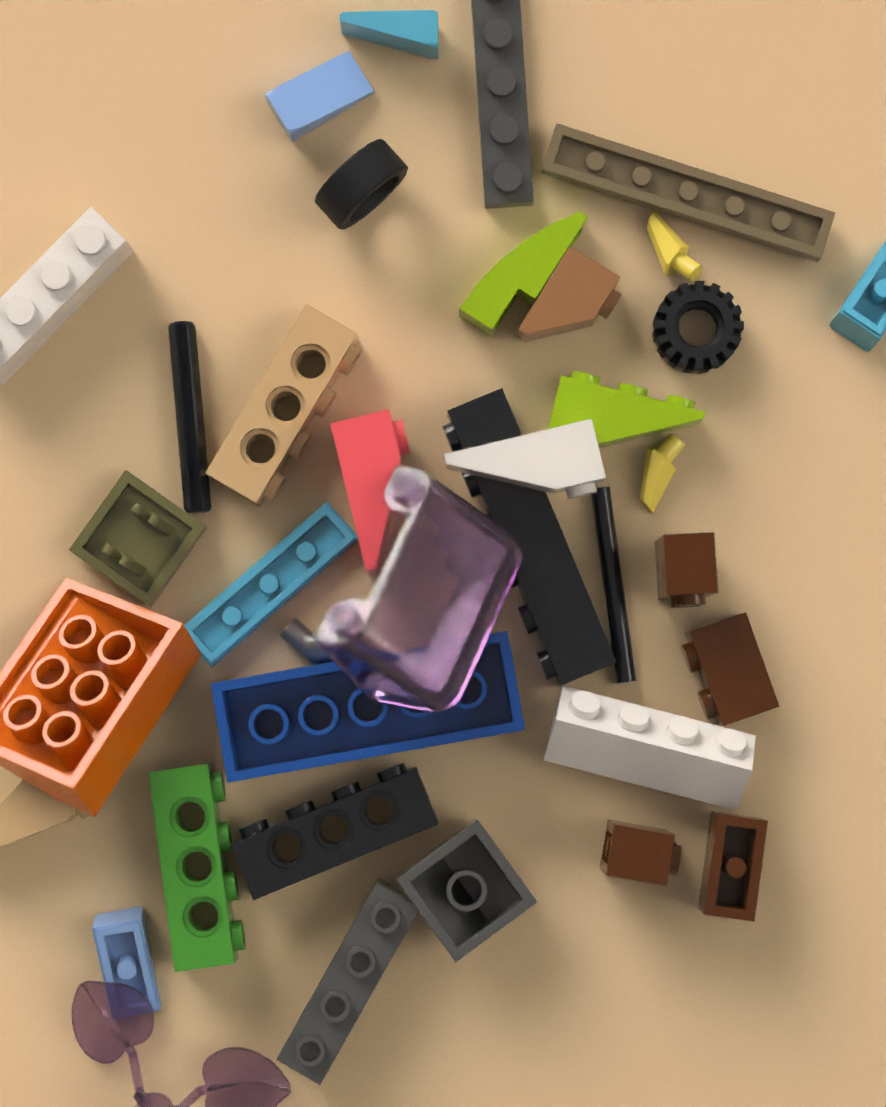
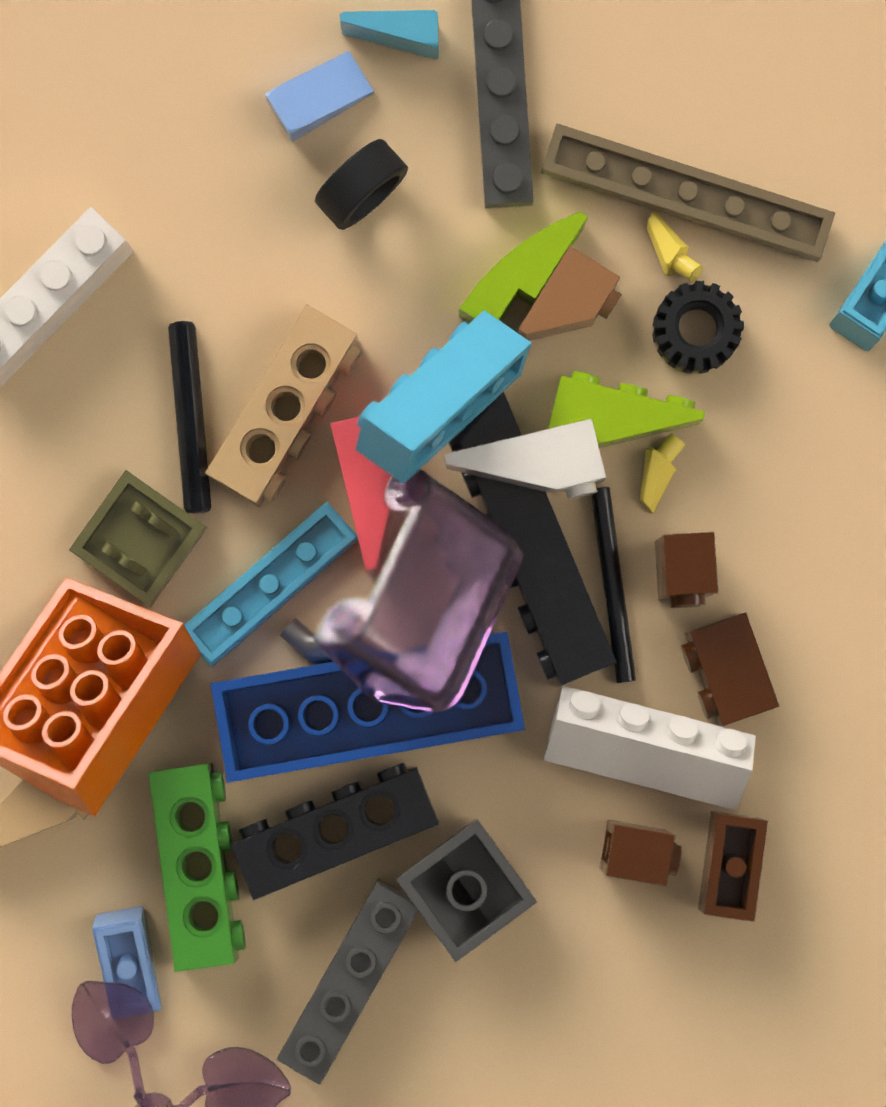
(441, 396): none -> medium azure brick

